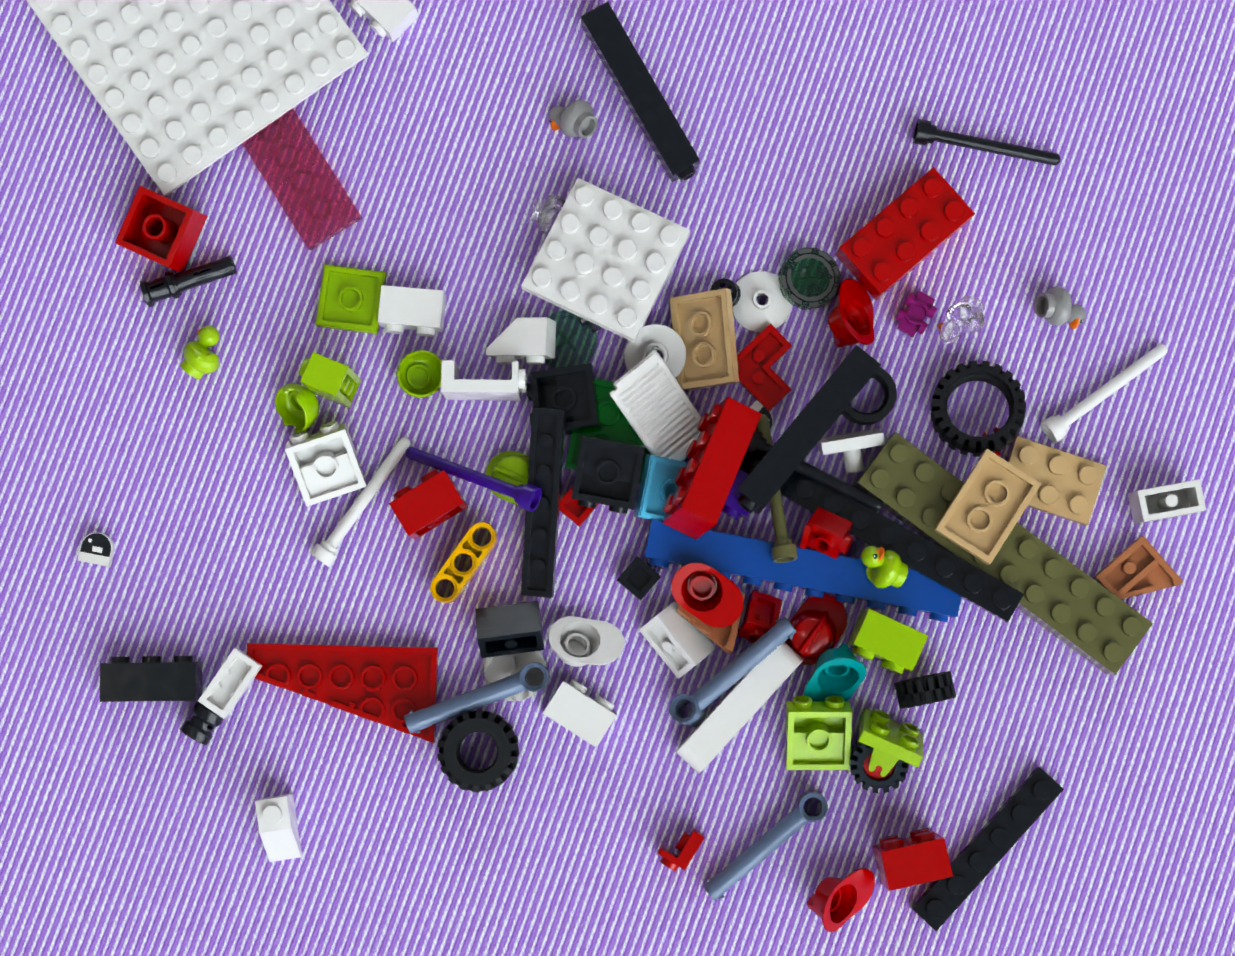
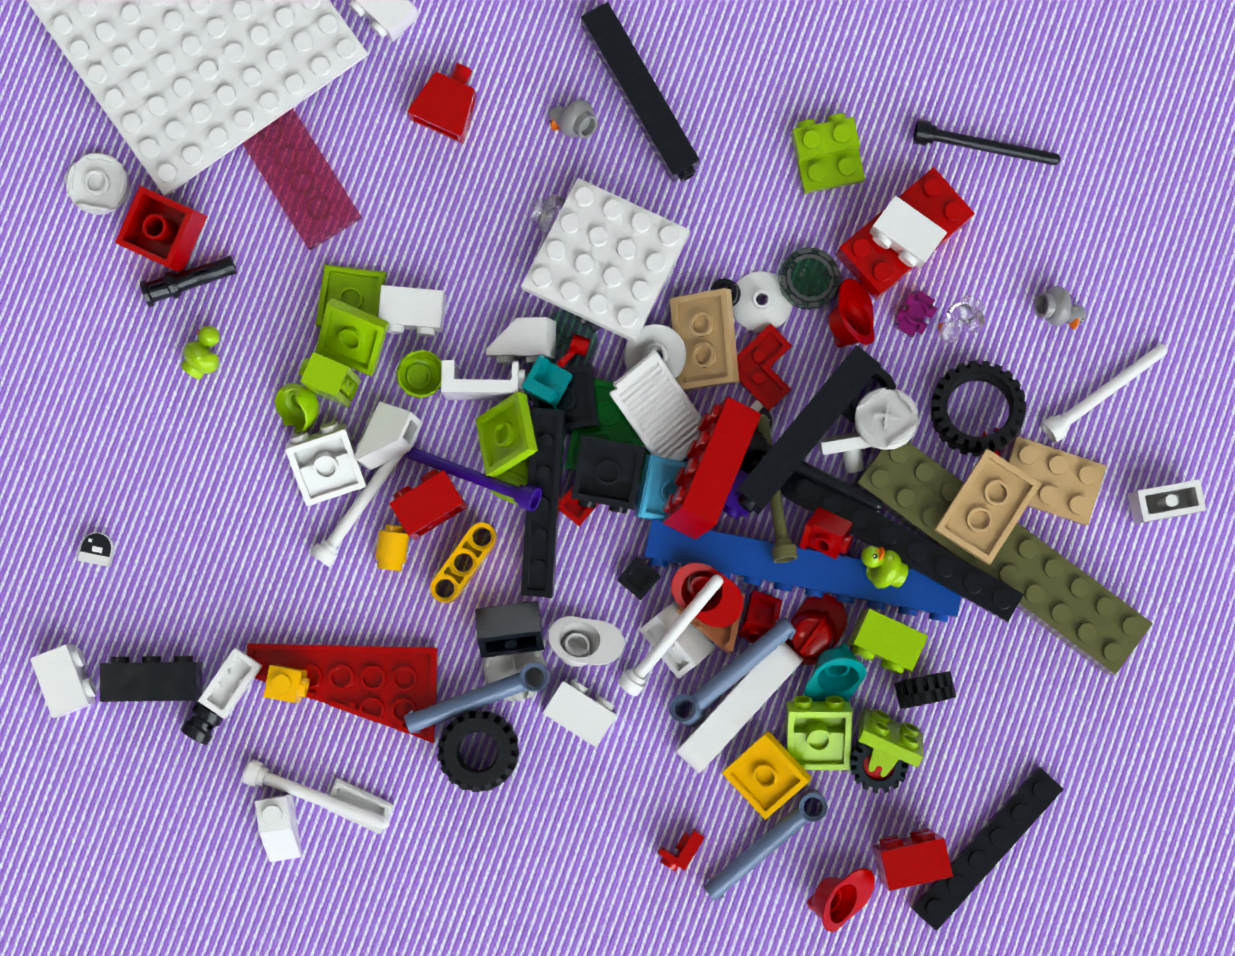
(64, 680): none -> white brick
(97, 183): none -> white tile
(259, 775): none -> white piece
(286, 684): none -> yellow brick
(351, 336): none -> lime plate
(361, 798): none -> white tile
(388, 435): none -> white slope
(391, 547): none -> yellow brick
(446, 104): none -> red torso
(506, 434): none -> lime plate
(547, 381): none -> teal panel
(578, 345): none -> red hand
(634, 679): none -> white piece
(766, 775): none -> yellow plate
(827, 153): none -> lime plate
(886, 418): none -> white tile
(907, 233): none -> white brick
(1137, 571): nougat wing -> none

